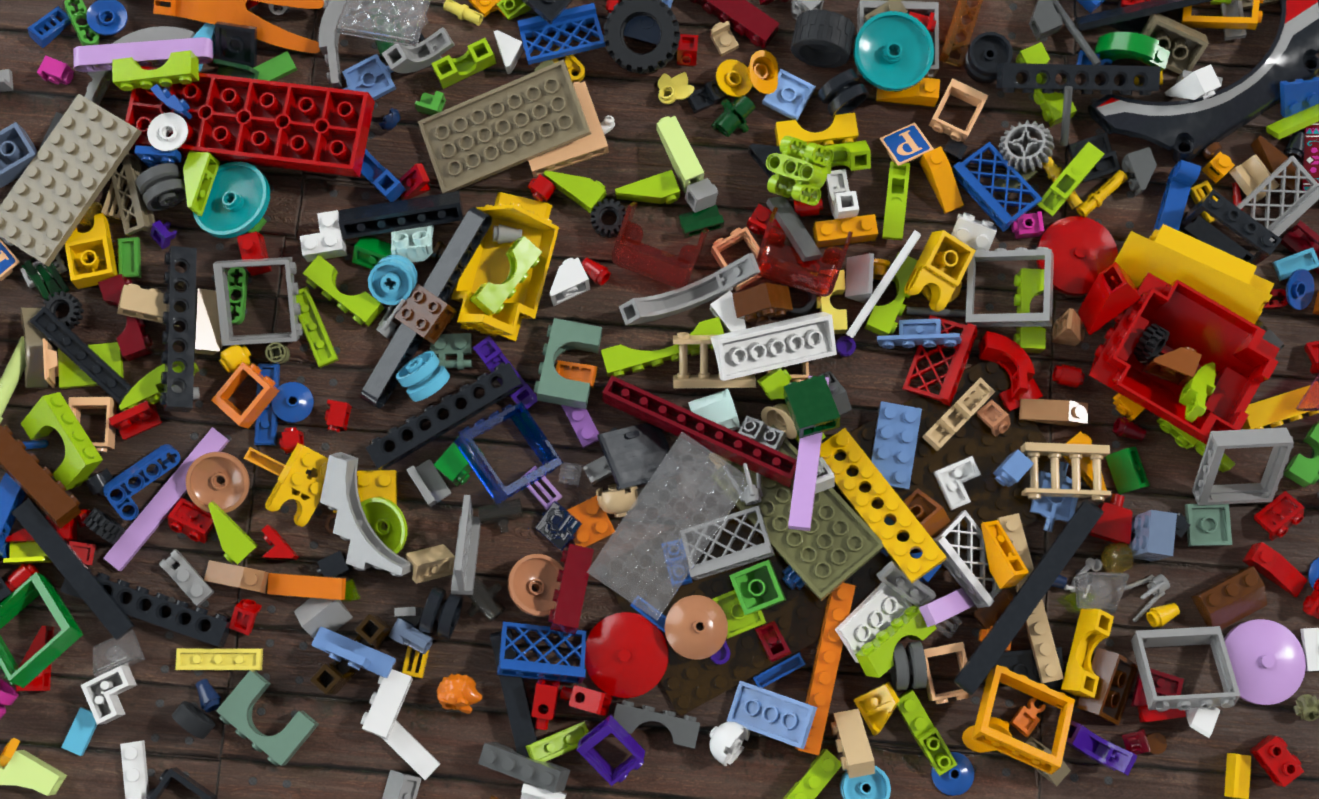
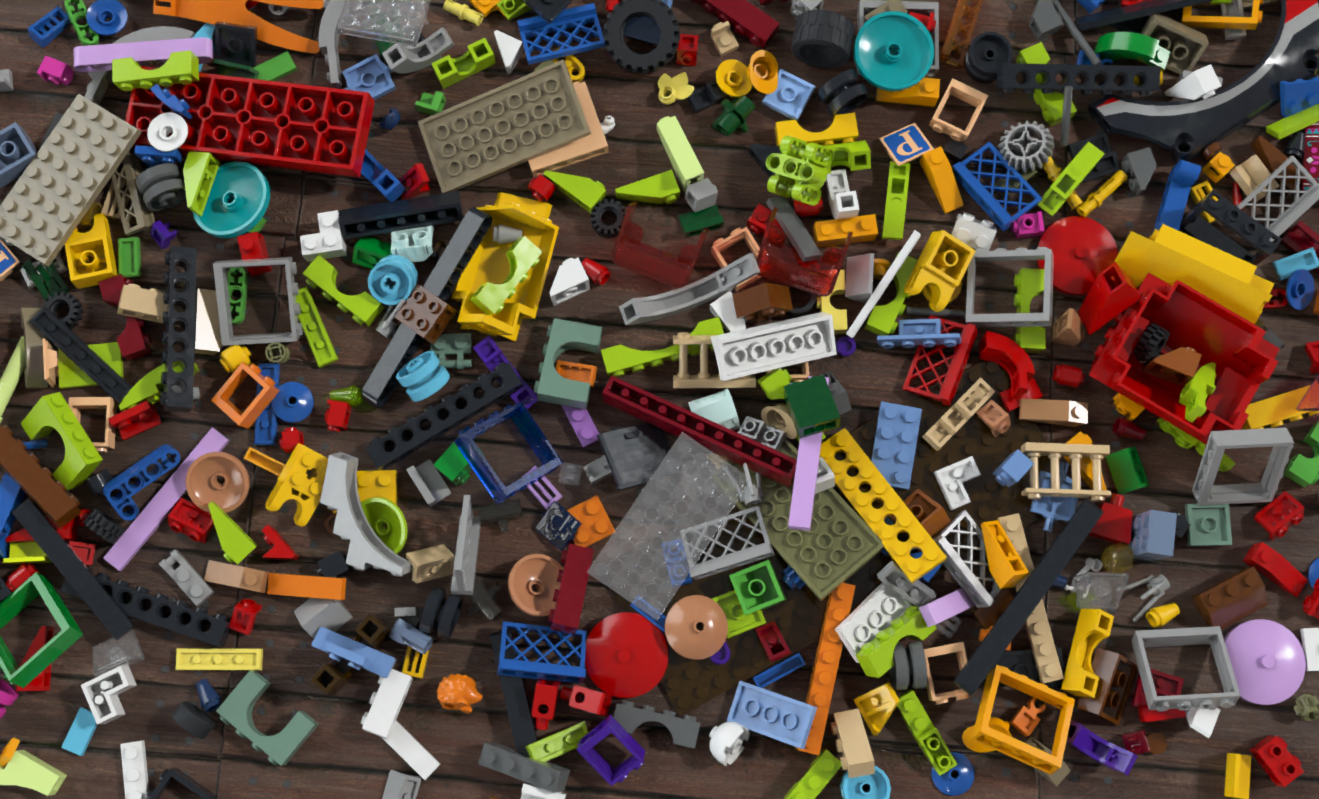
(349, 395): none -> clear neon green cone
(351, 591): clear neon green tile -> none
(616, 501): tan cylinder -> none

